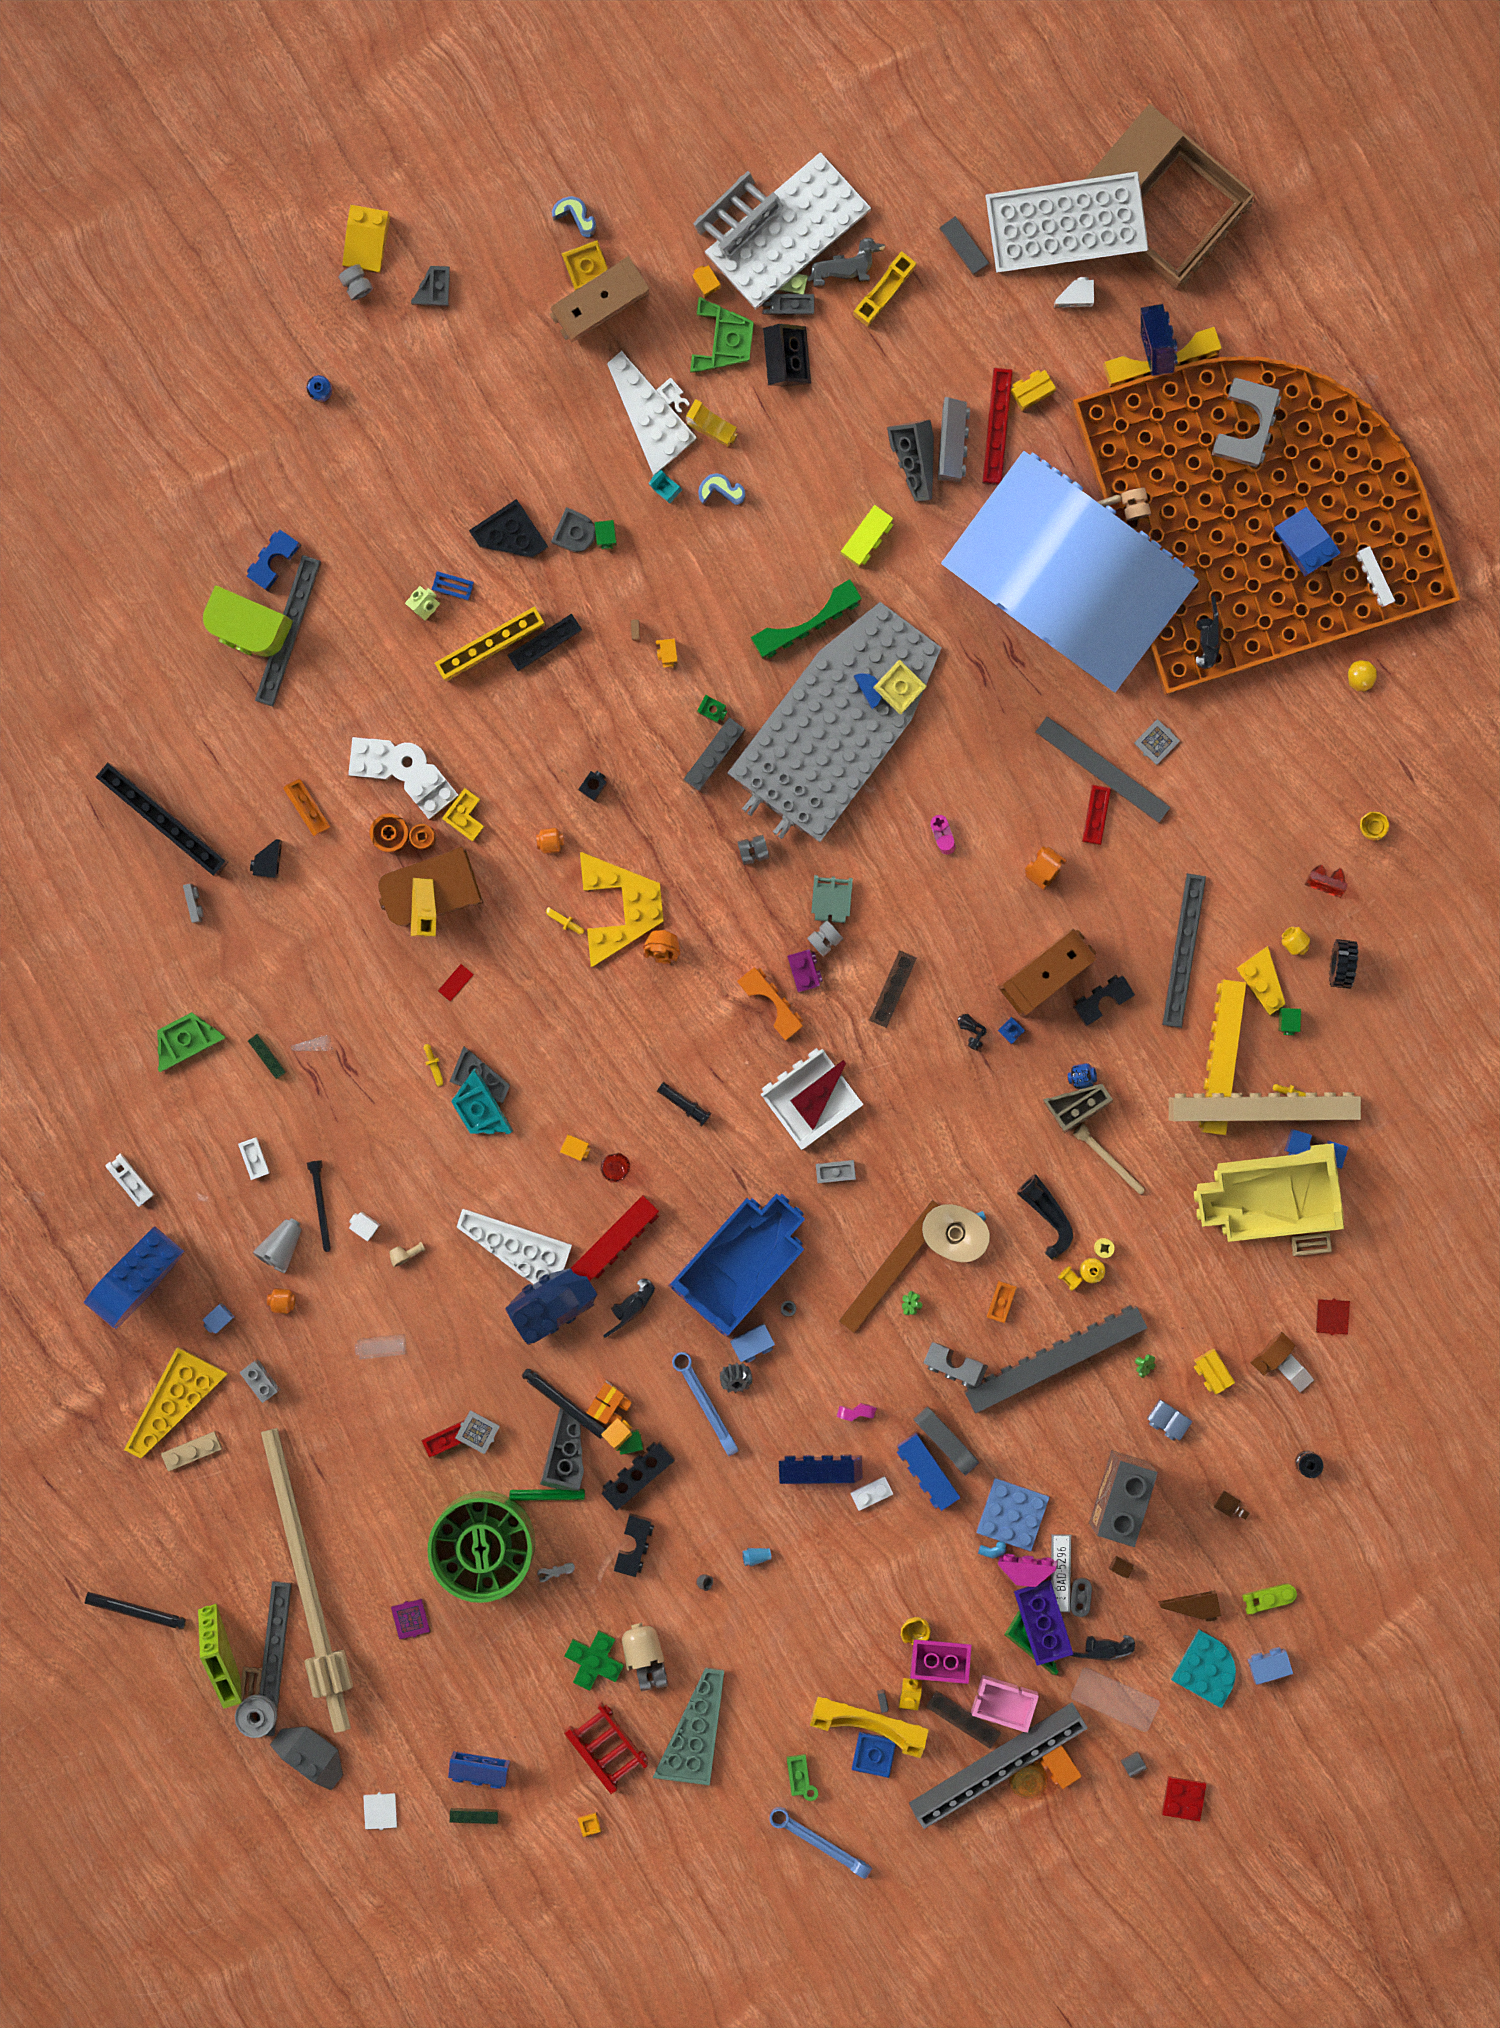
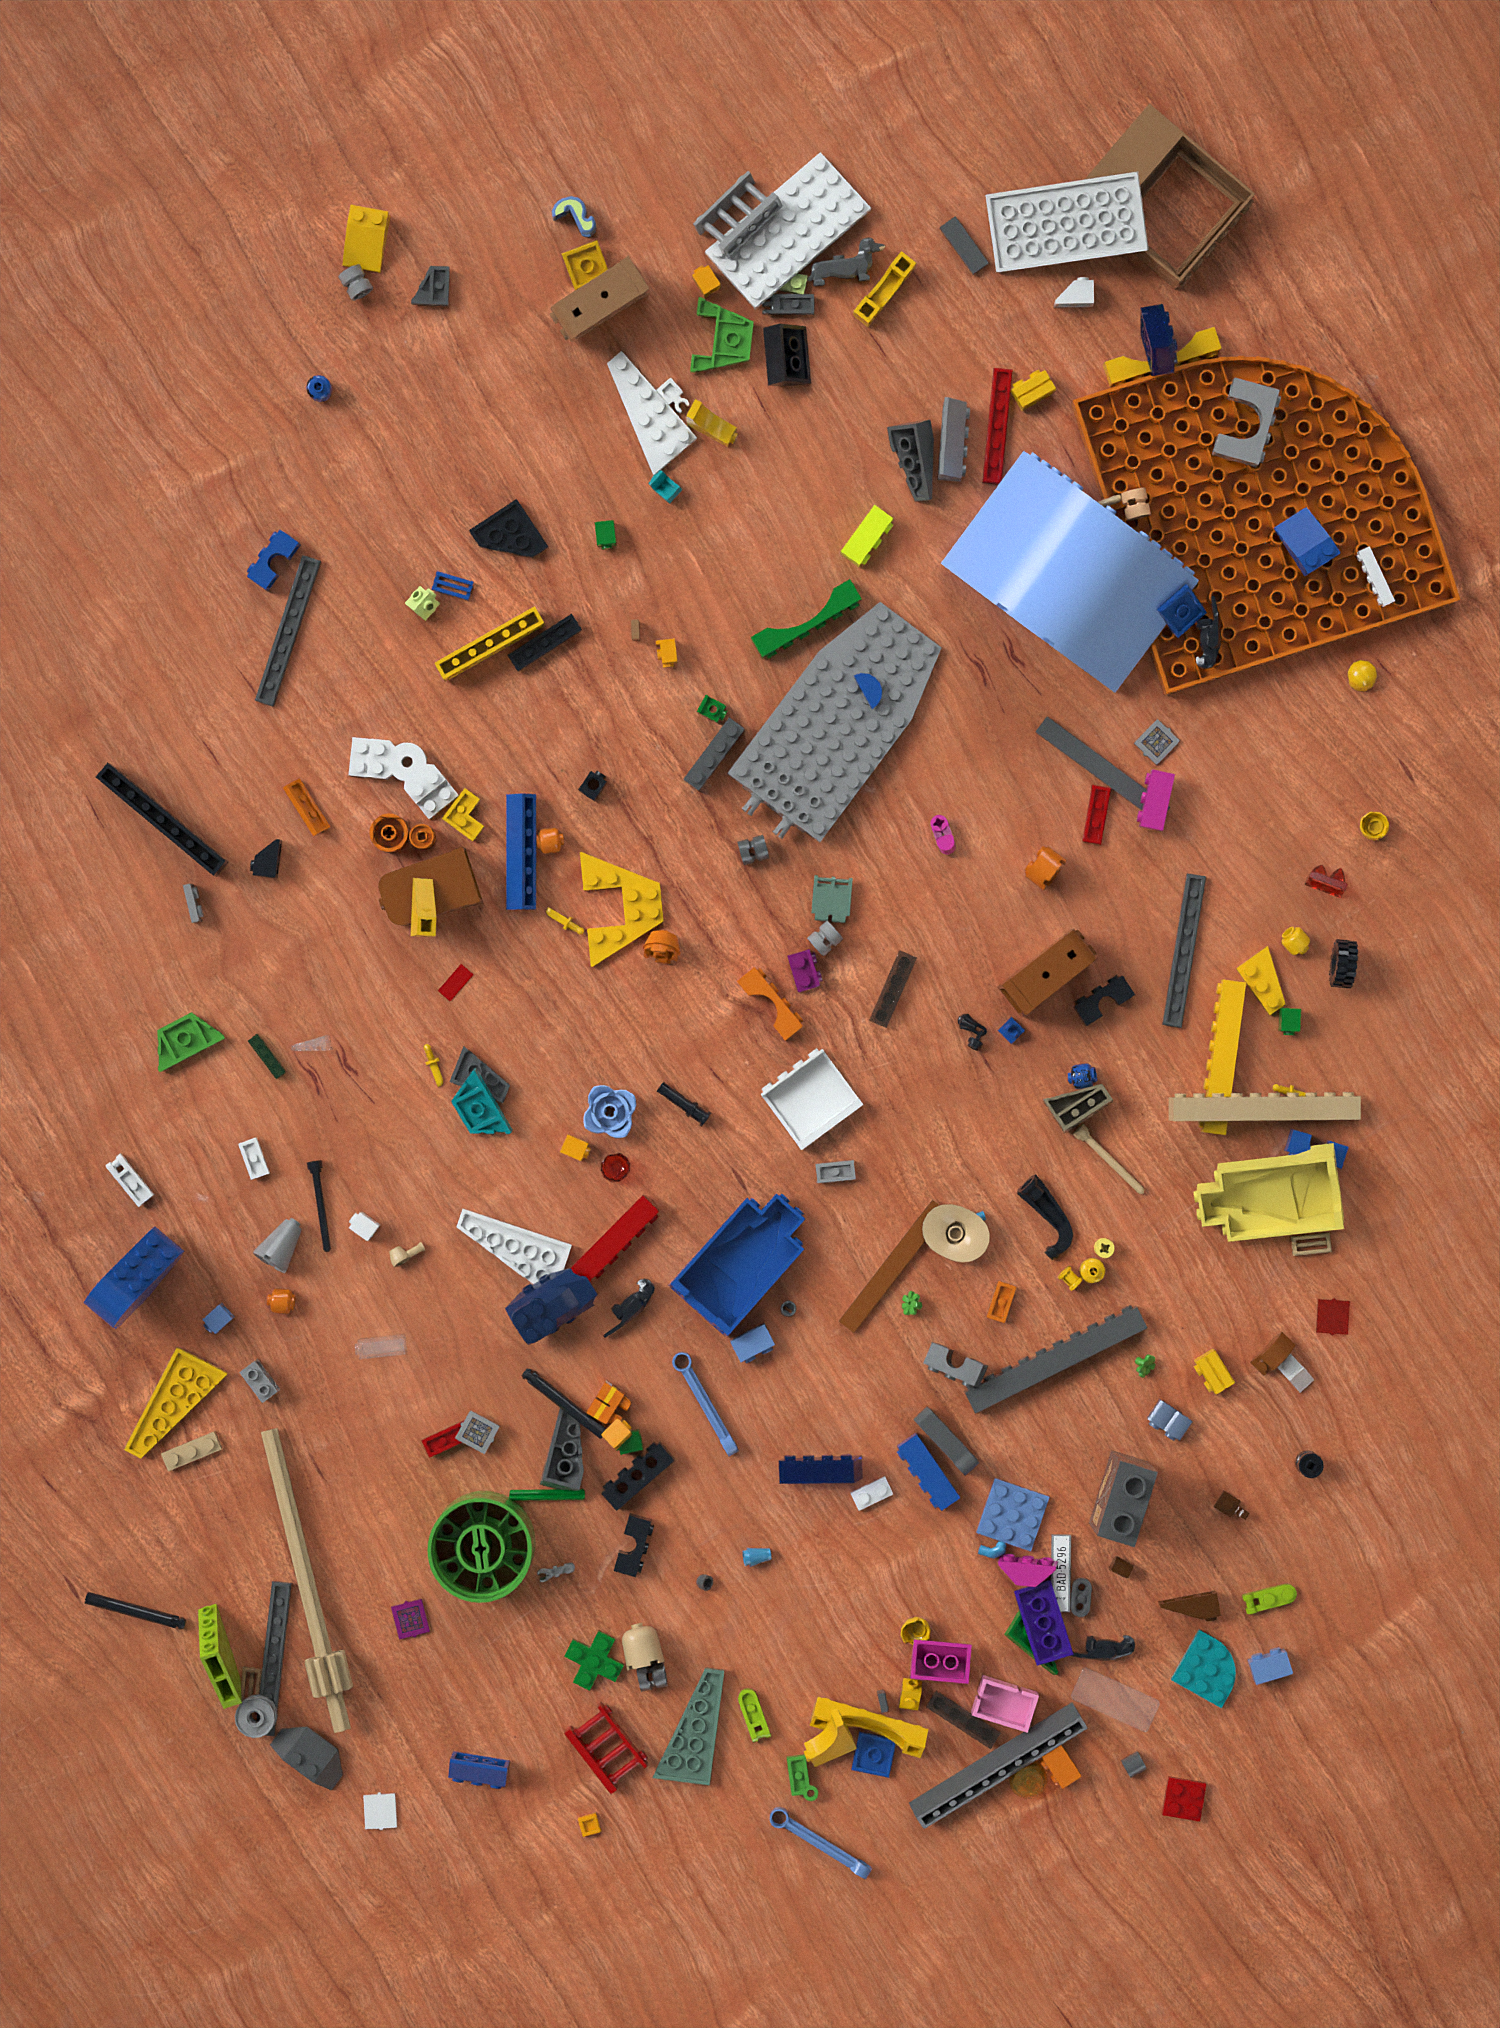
(245, 623): lime brick -> none
(481, 1816): clear green piece -> none
(521, 851): none -> blue brick
(574, 531): dark grey tile -> none
(595, 1117): none -> light blue brick
(721, 485): medium blue animal -> none
(736, 1377): dark grey gear -> none
(753, 1714): none -> lime plate
(814, 1098): dark red wing -> none
(831, 1742): none -> yellow arch
(860, 1410): dark pink piece -> none
(899, 686): light yellow plate -> none
(1155, 800): none -> dark pink brick
(1181, 611): none -> blue tile

